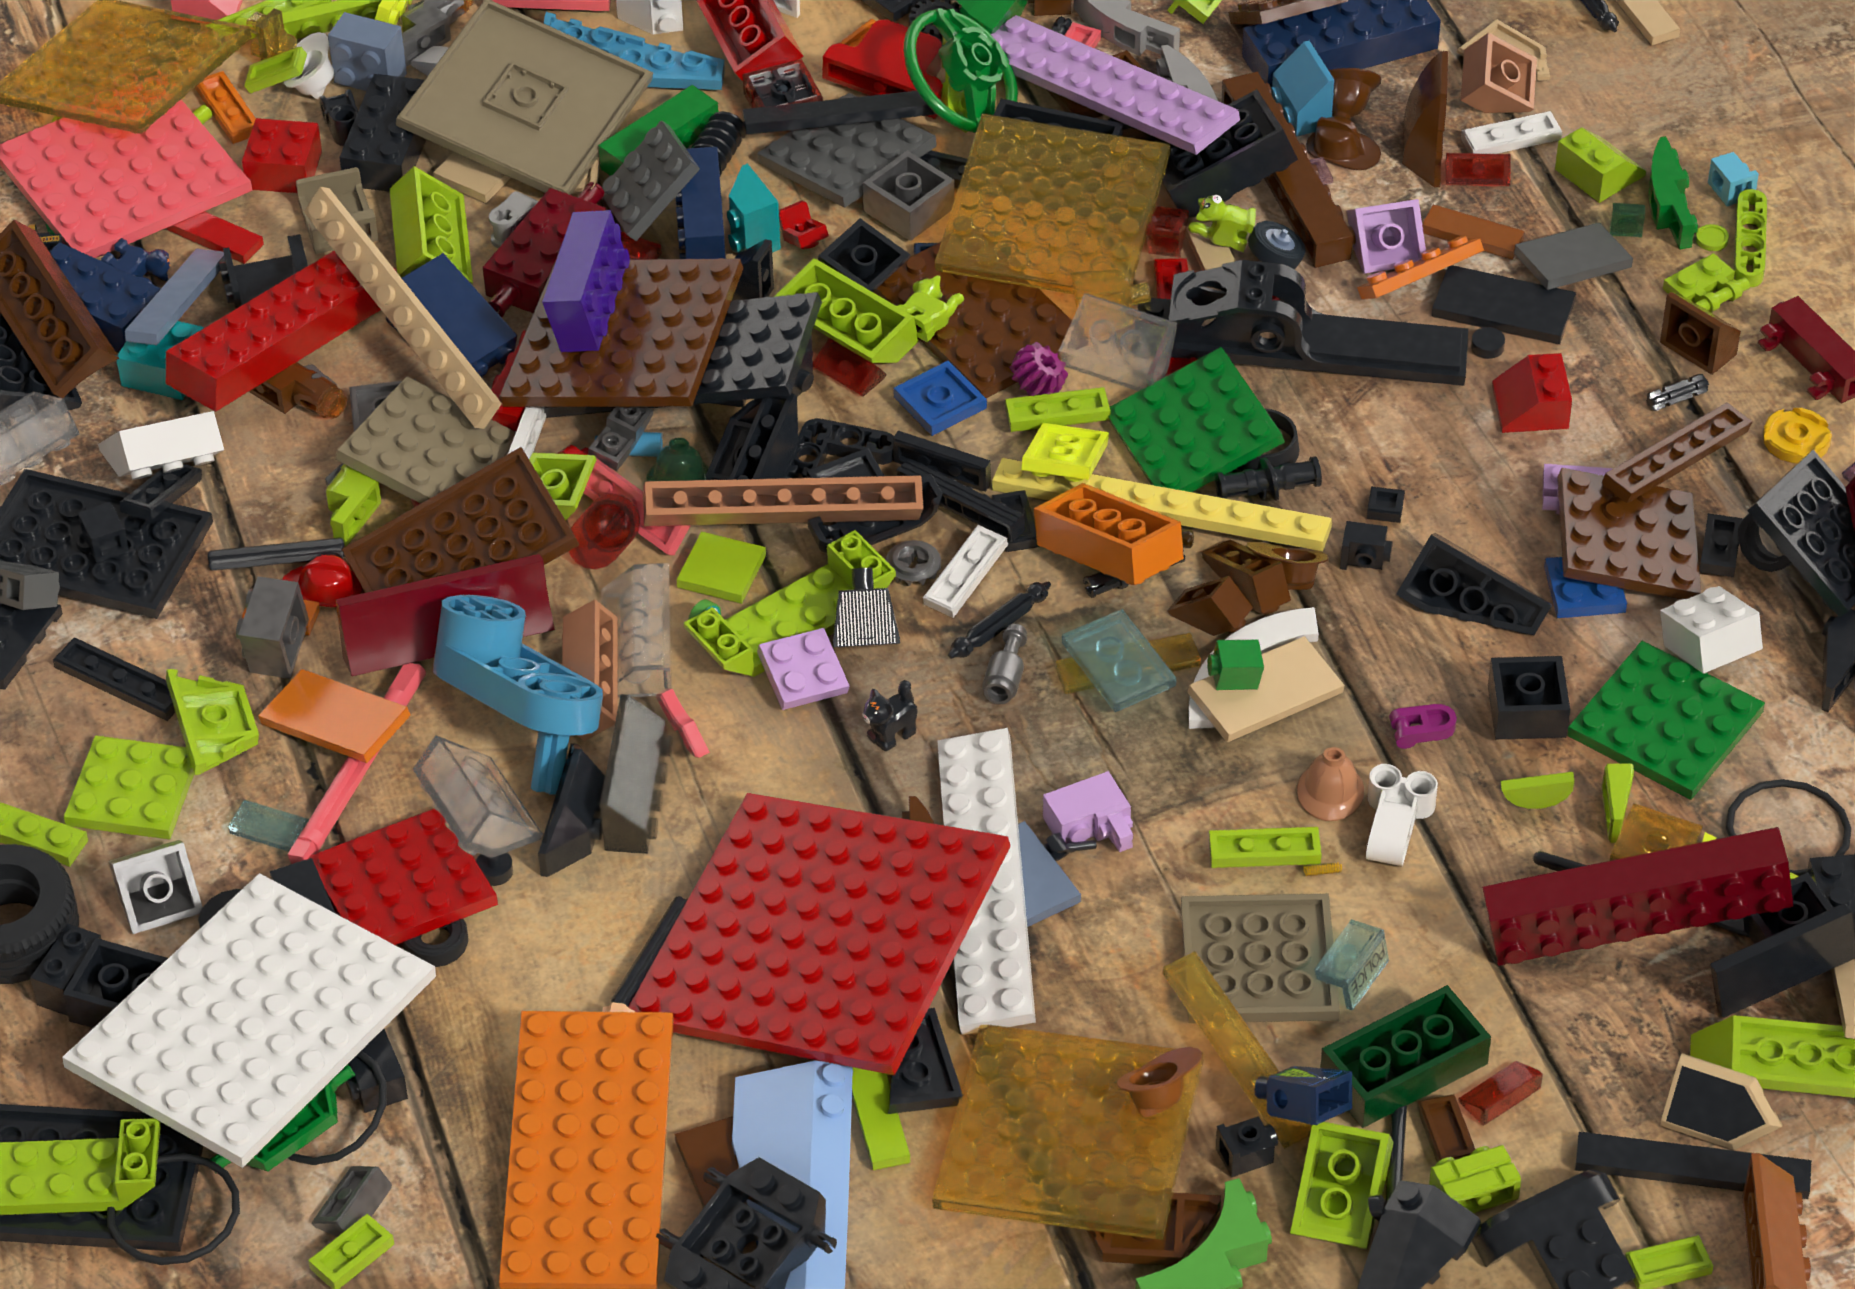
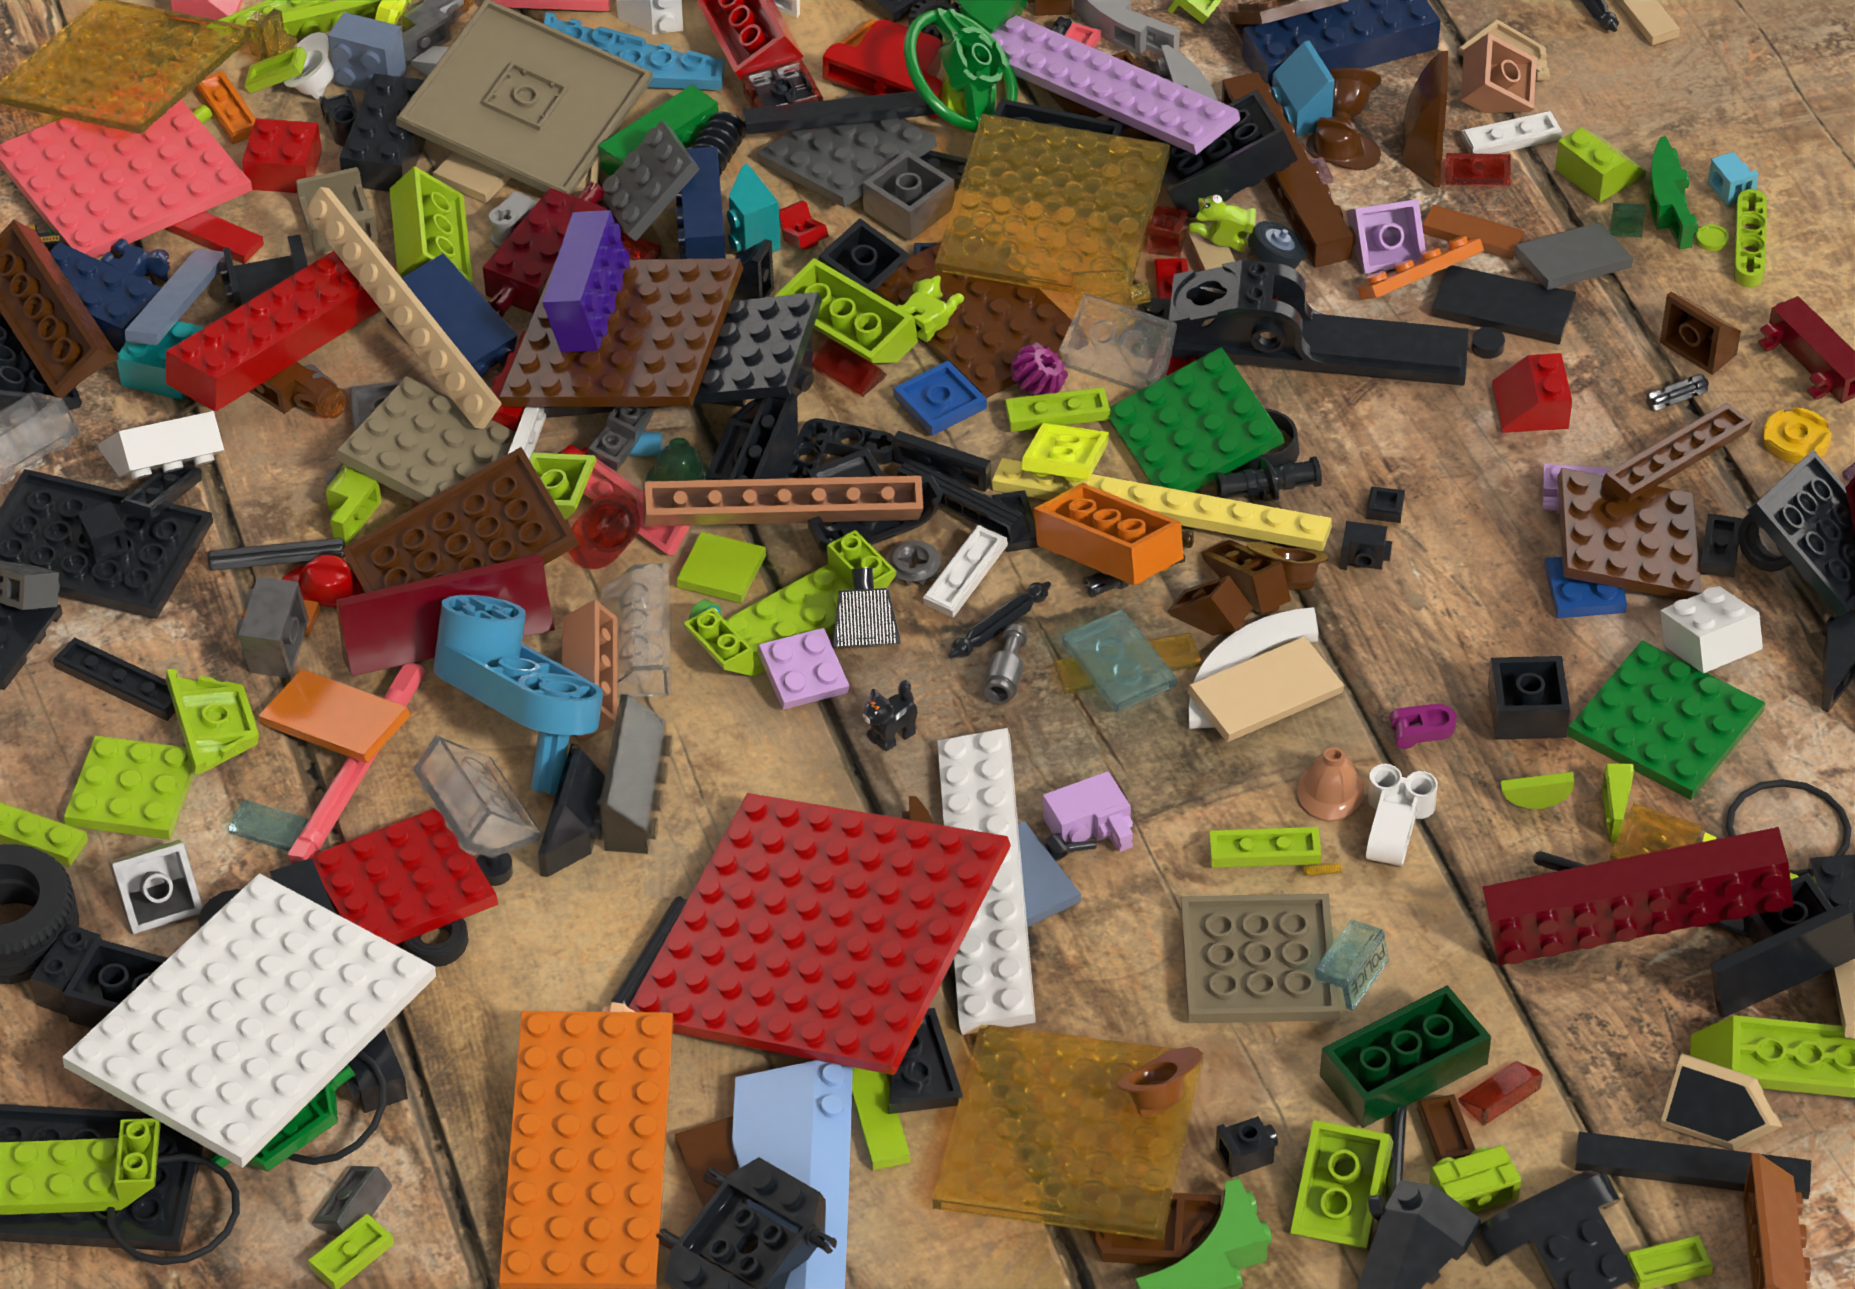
(682, 722): coral tile -> none
(1229, 1037): clear yellow tile -> none
(1236, 664): green brick -> none
(1306, 1093): dark blue torso -> none
(1463, 587): black wedge -> none
(1702, 279): lime plate -> none

